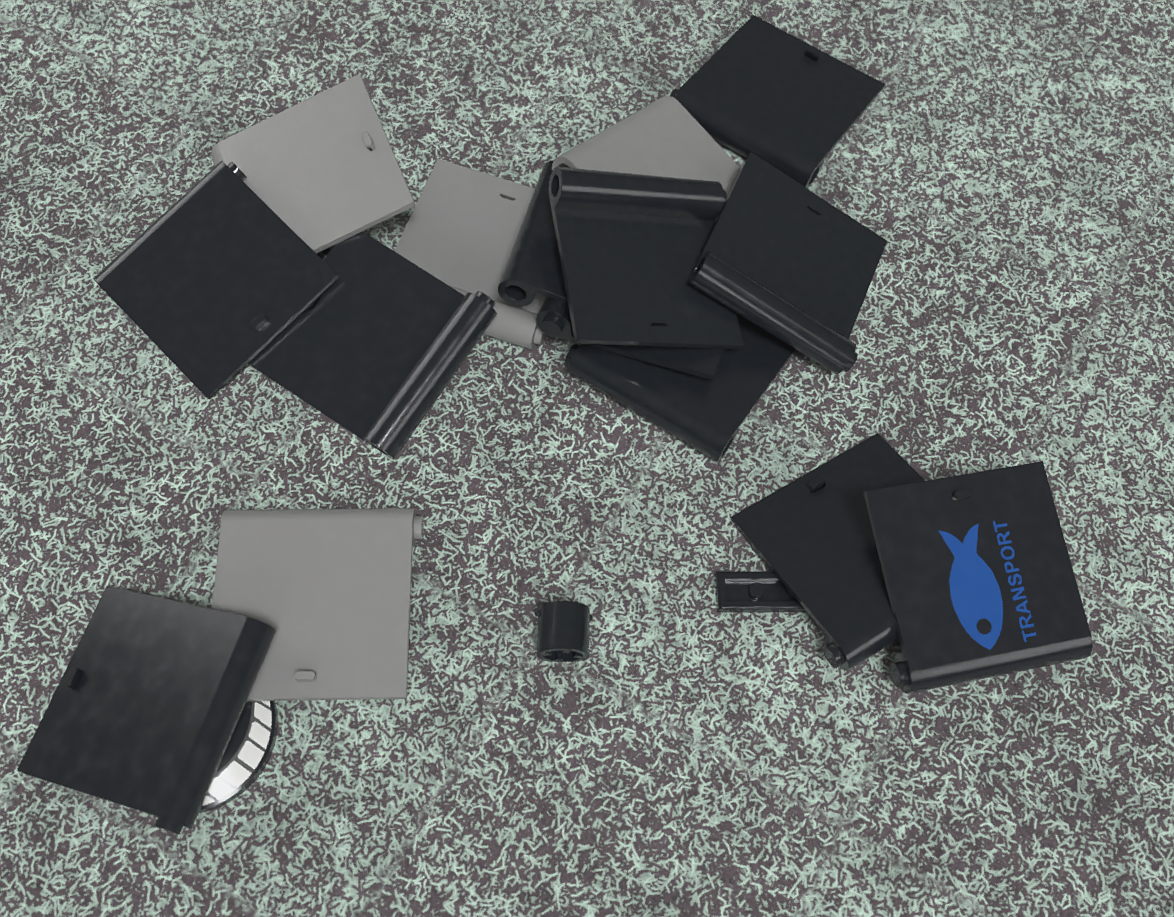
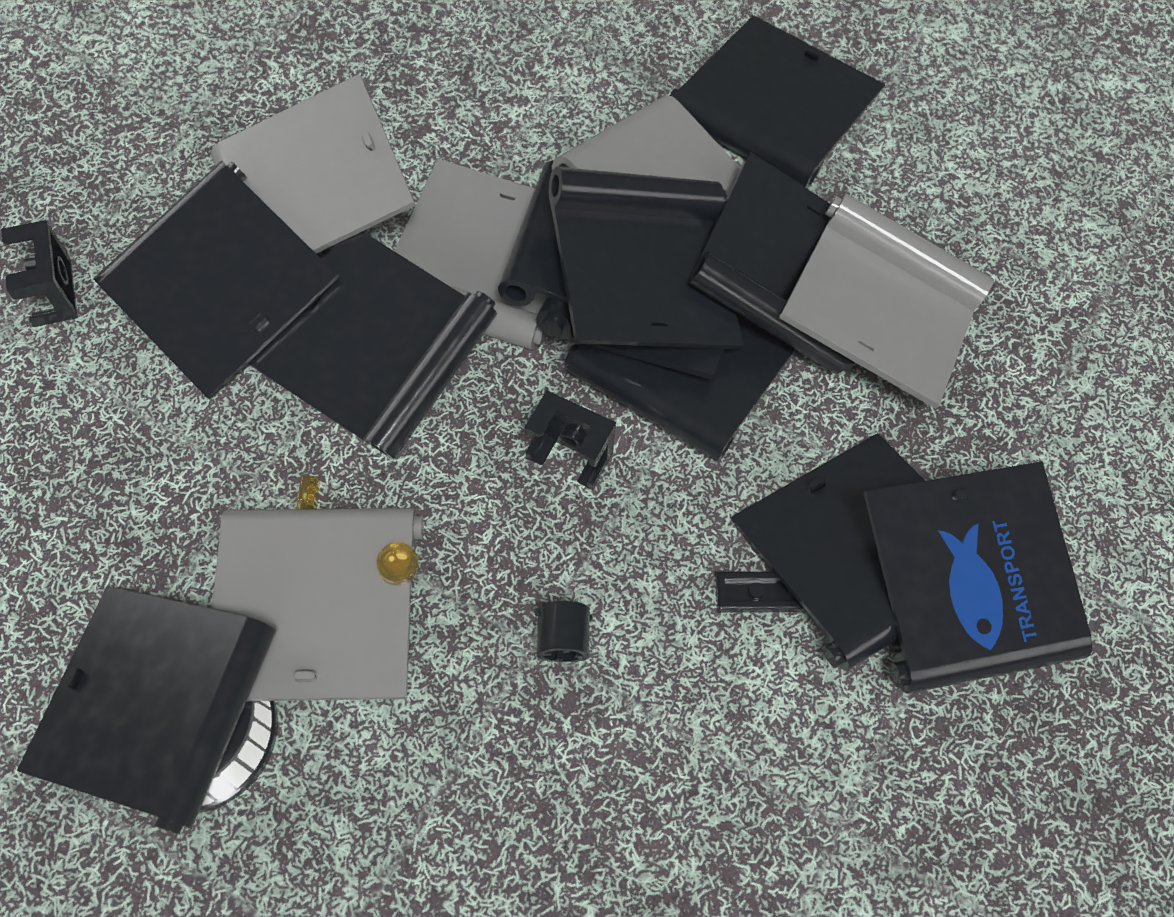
(46, 273): none -> black panel
(308, 492): none -> clear yellow tile
(397, 563): none -> clear yellow tile
(573, 427): none -> black panel
(886, 299): none -> light grey door

